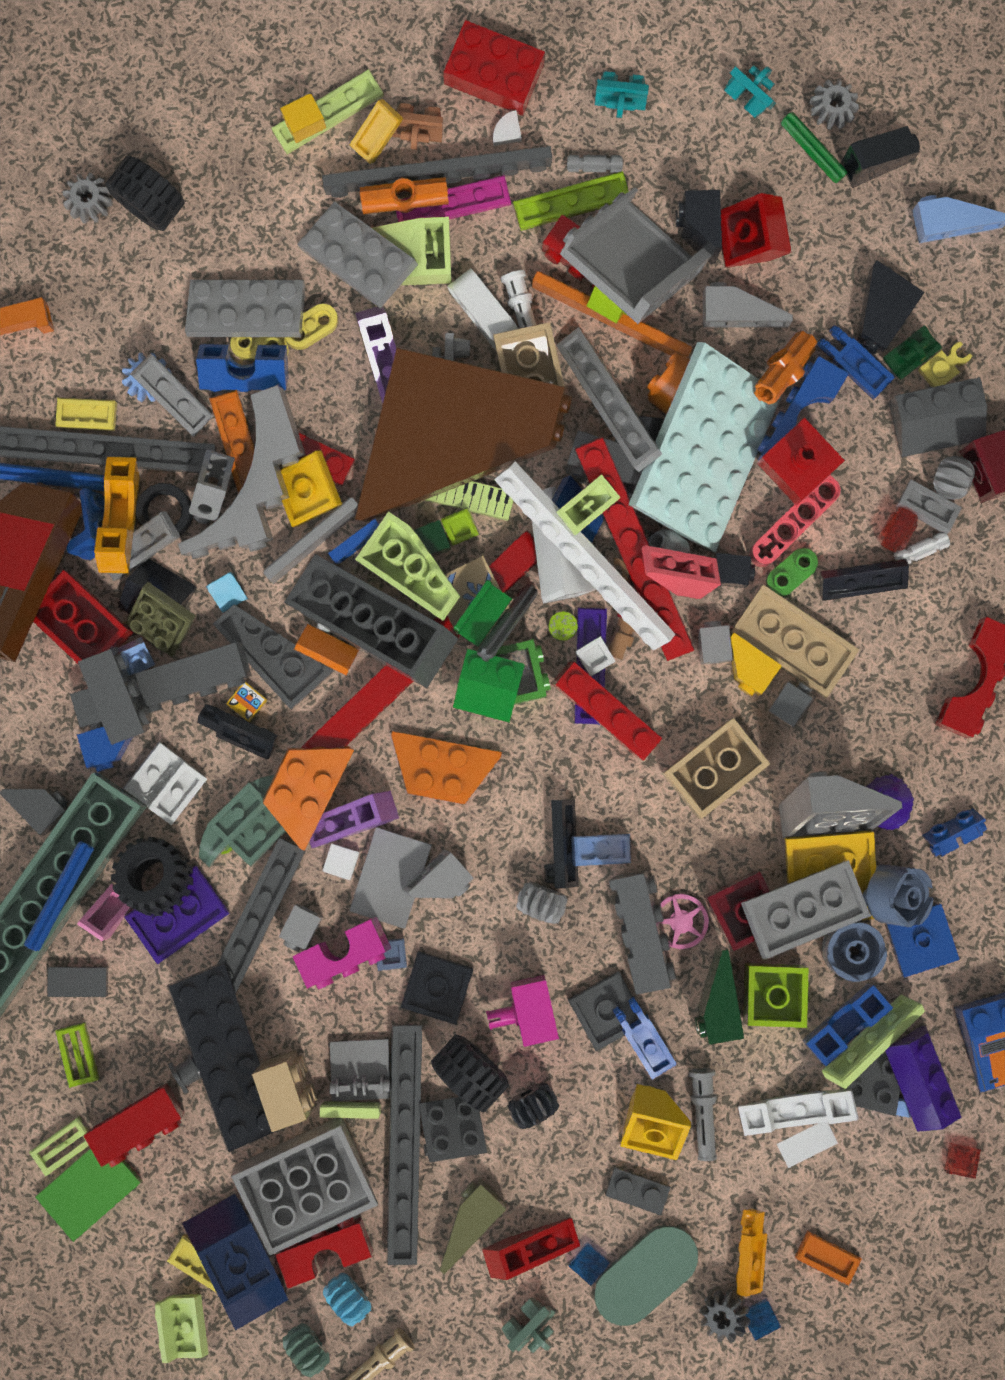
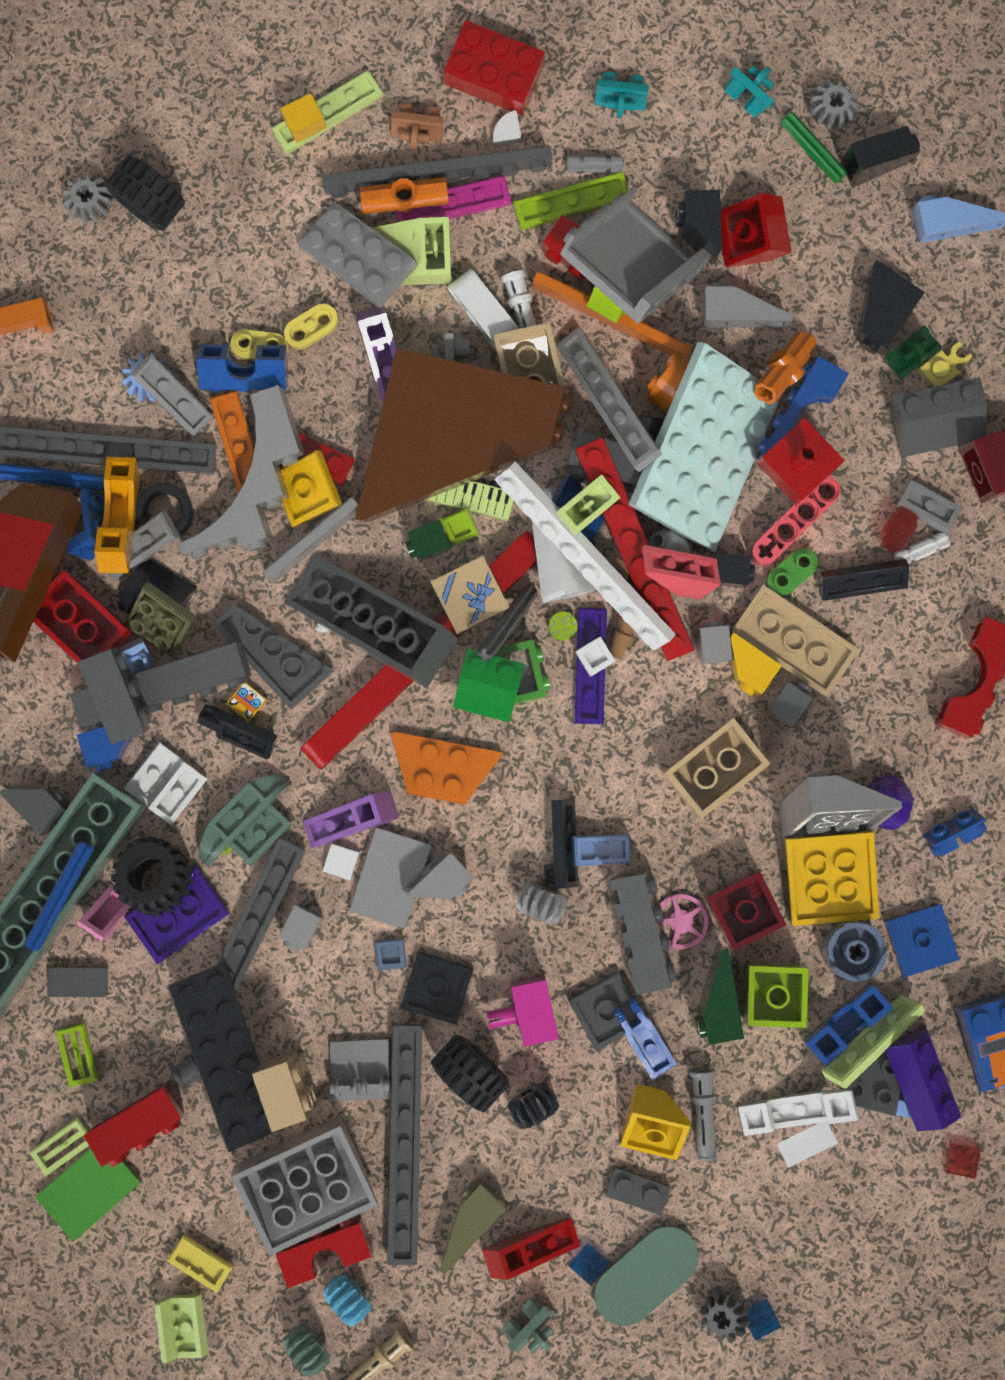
(86, 414): light yellow plate -> none
(209, 497): light grey torso -> none
(226, 592): medium azure slope -> none
(235, 1261): dark blue slope -> none
(245, 308): light grey plate -> none
(304, 788): orange wing -> none
(319, 965): dark pink arch -> none
(326, 649): orange tile -> none
(341, 1109): yellowish green tile -> none
(353, 543): blue tile -> none
(376, 131): yellow tile -> none
(406, 564): yellowish green wedge -> none
(451, 1130): dark grey hinge -> none
(482, 614): green panel -> none
(606, 710): red arch -> none
(752, 1253): light orange hinge -> none
(805, 909): light grey plate -> none
(828, 1258): orange tile -> none
(858, 362): blue hinge -> none
(899, 895): sand blue brick -> none
(954, 477): light grey piece -> none

